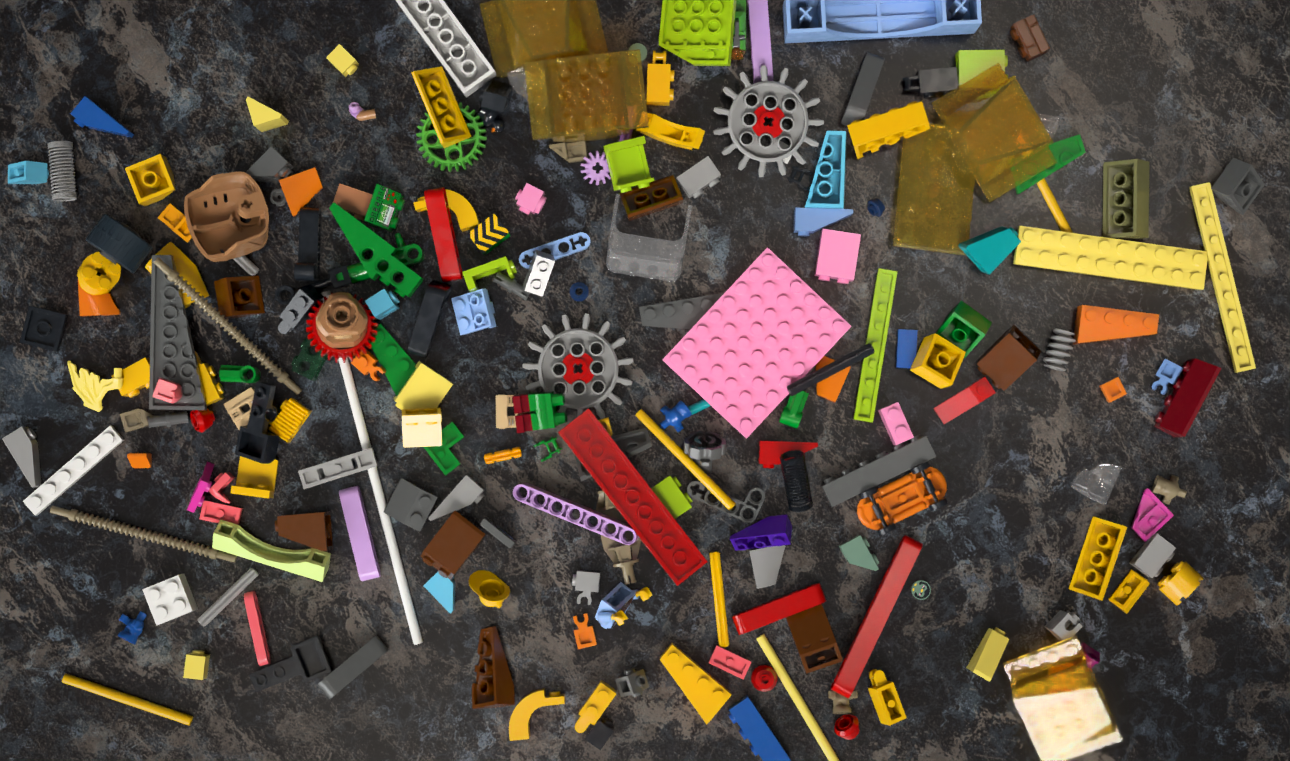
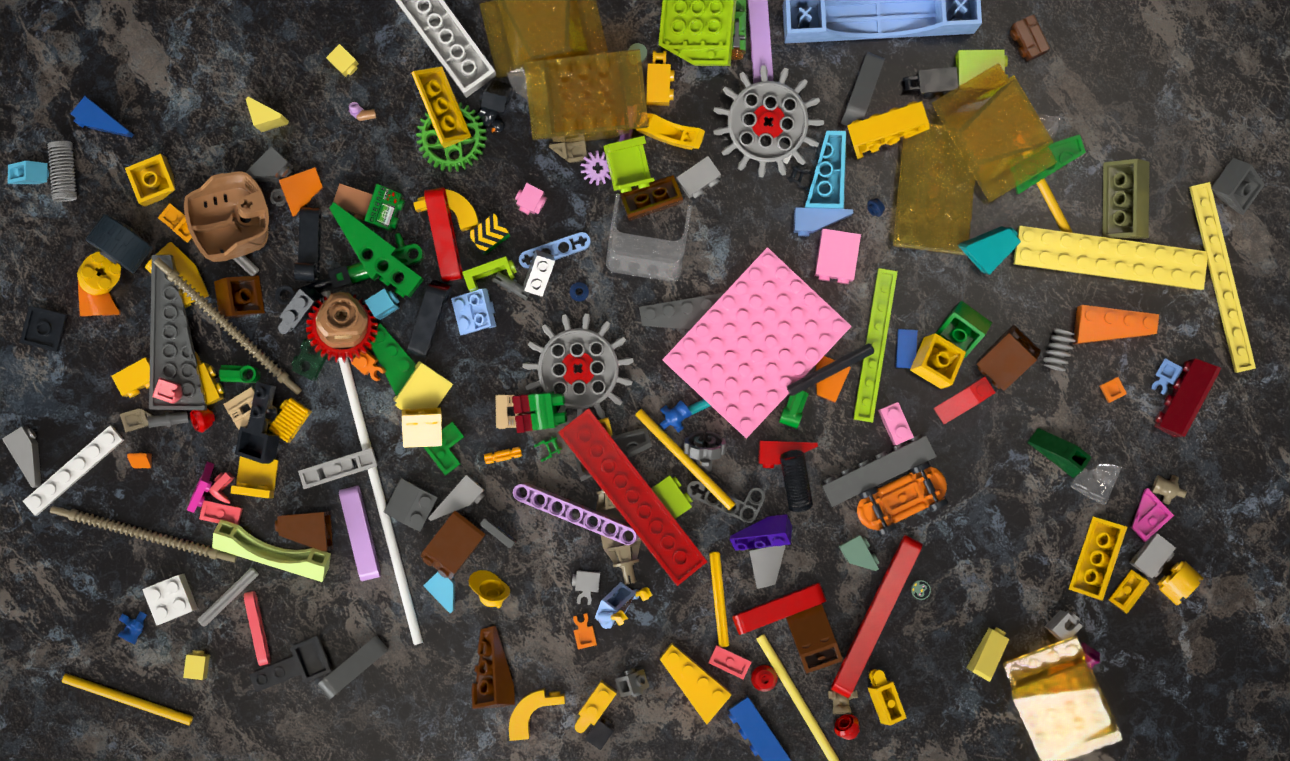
(90, 387): light yellow animal -> none
(1060, 452): none -> dark green slope

